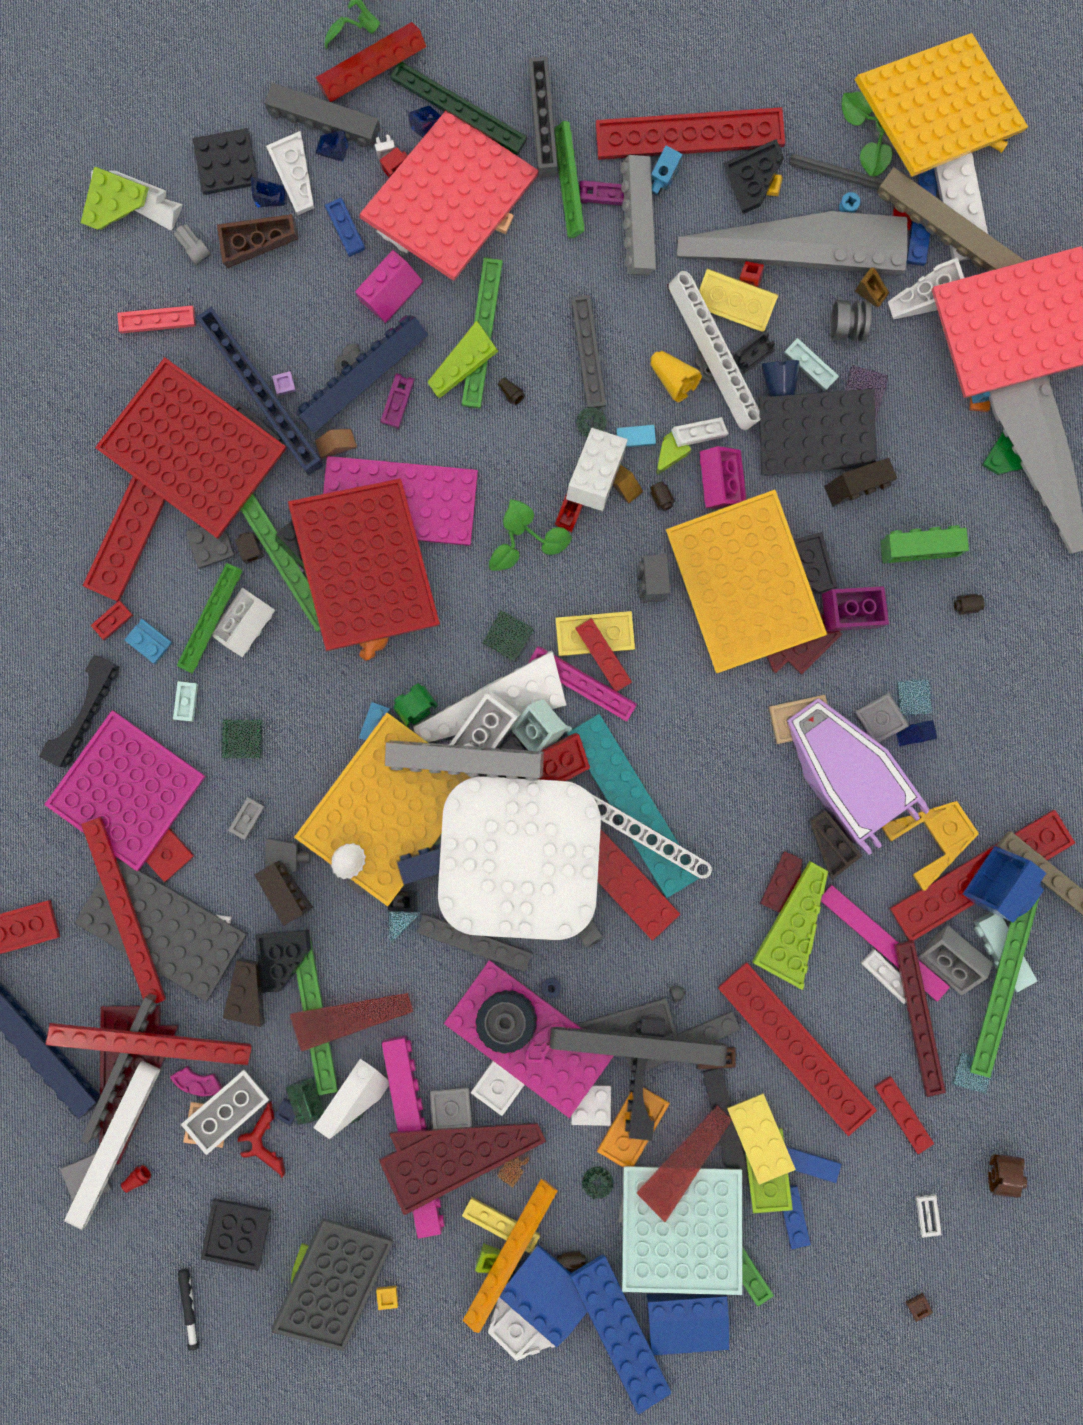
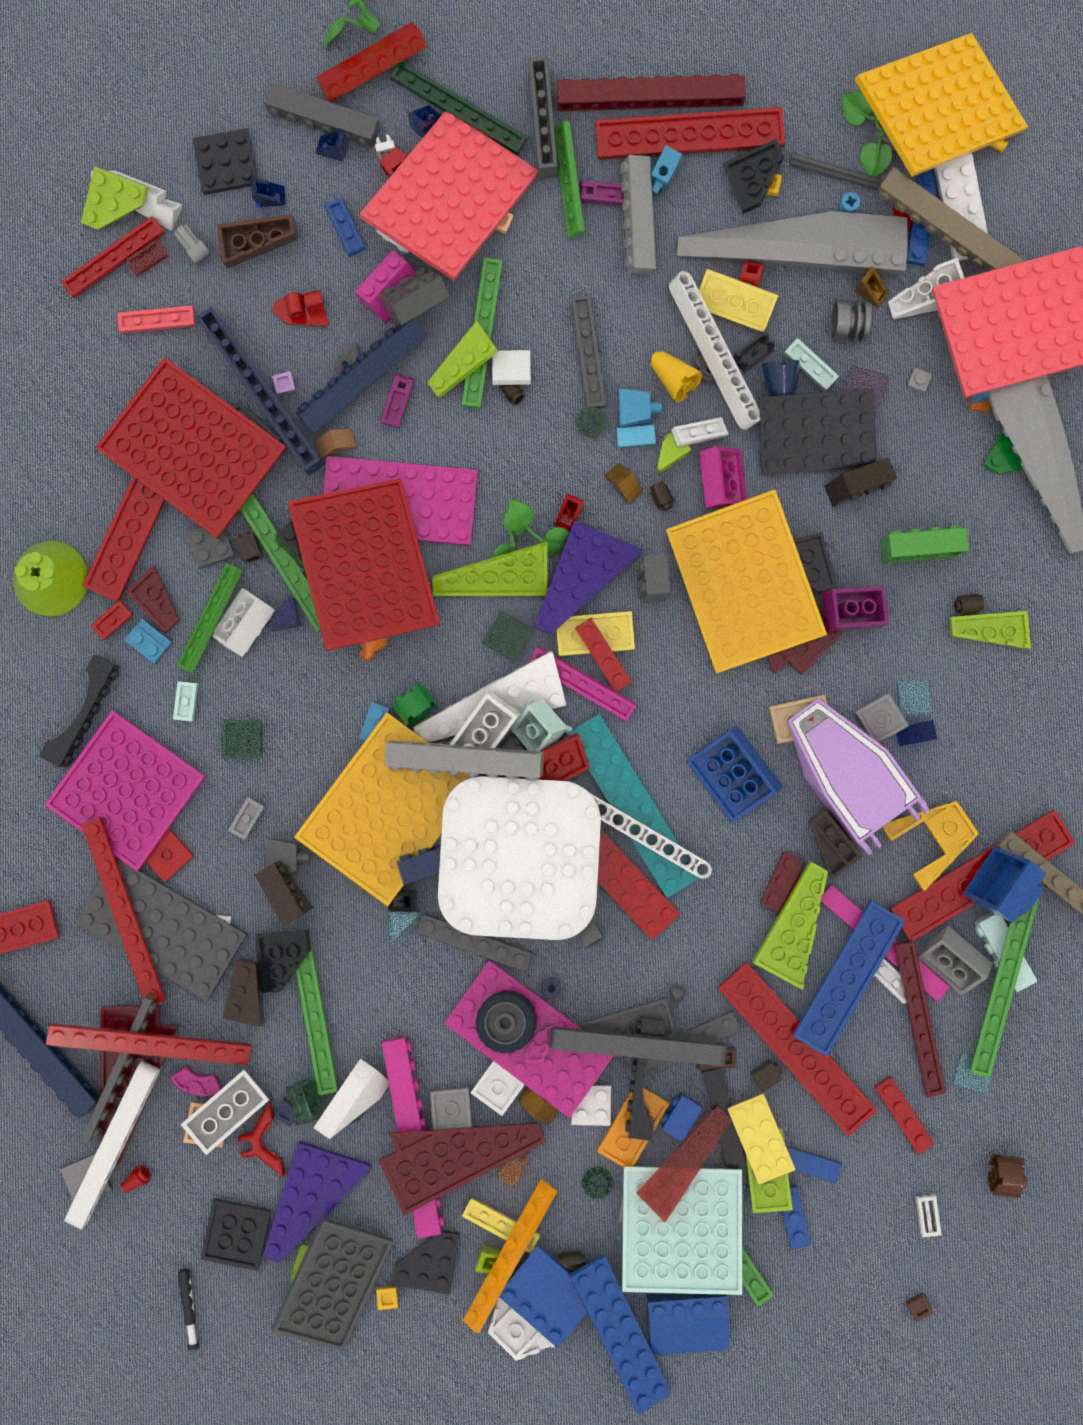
(50, 578): none -> lime cone
(112, 257): none -> red plate
(146, 257): none -> clear red plate
(154, 600): none -> dark red wing
(286, 617): none -> clear blue slope
(292, 168): white wing -> none
(302, 309): none -> red panel
(312, 1189): none -> dark purple wing
(333, 1022): clear red wing -> none
(348, 861): white piece -> none
(413, 295): none -> dark grey brick
(429, 1265): none -> black plate
(509, 574): none -> lime wing
(511, 367): none -> white tile
(537, 1106): none -> pearl gold slope
(584, 568): none -> dark purple wing
(596, 469): white brick -> none
(635, 407): none -> dark azure torso
(650, 92): none -> dark red brick
(680, 1116): none -> blue brick
(734, 773): none -> blue slope
(767, 1075): none -> dark brown brick
(848, 978): none -> blue plate
(919, 380): none -> light grey plate
(995, 628): none -> lime wing

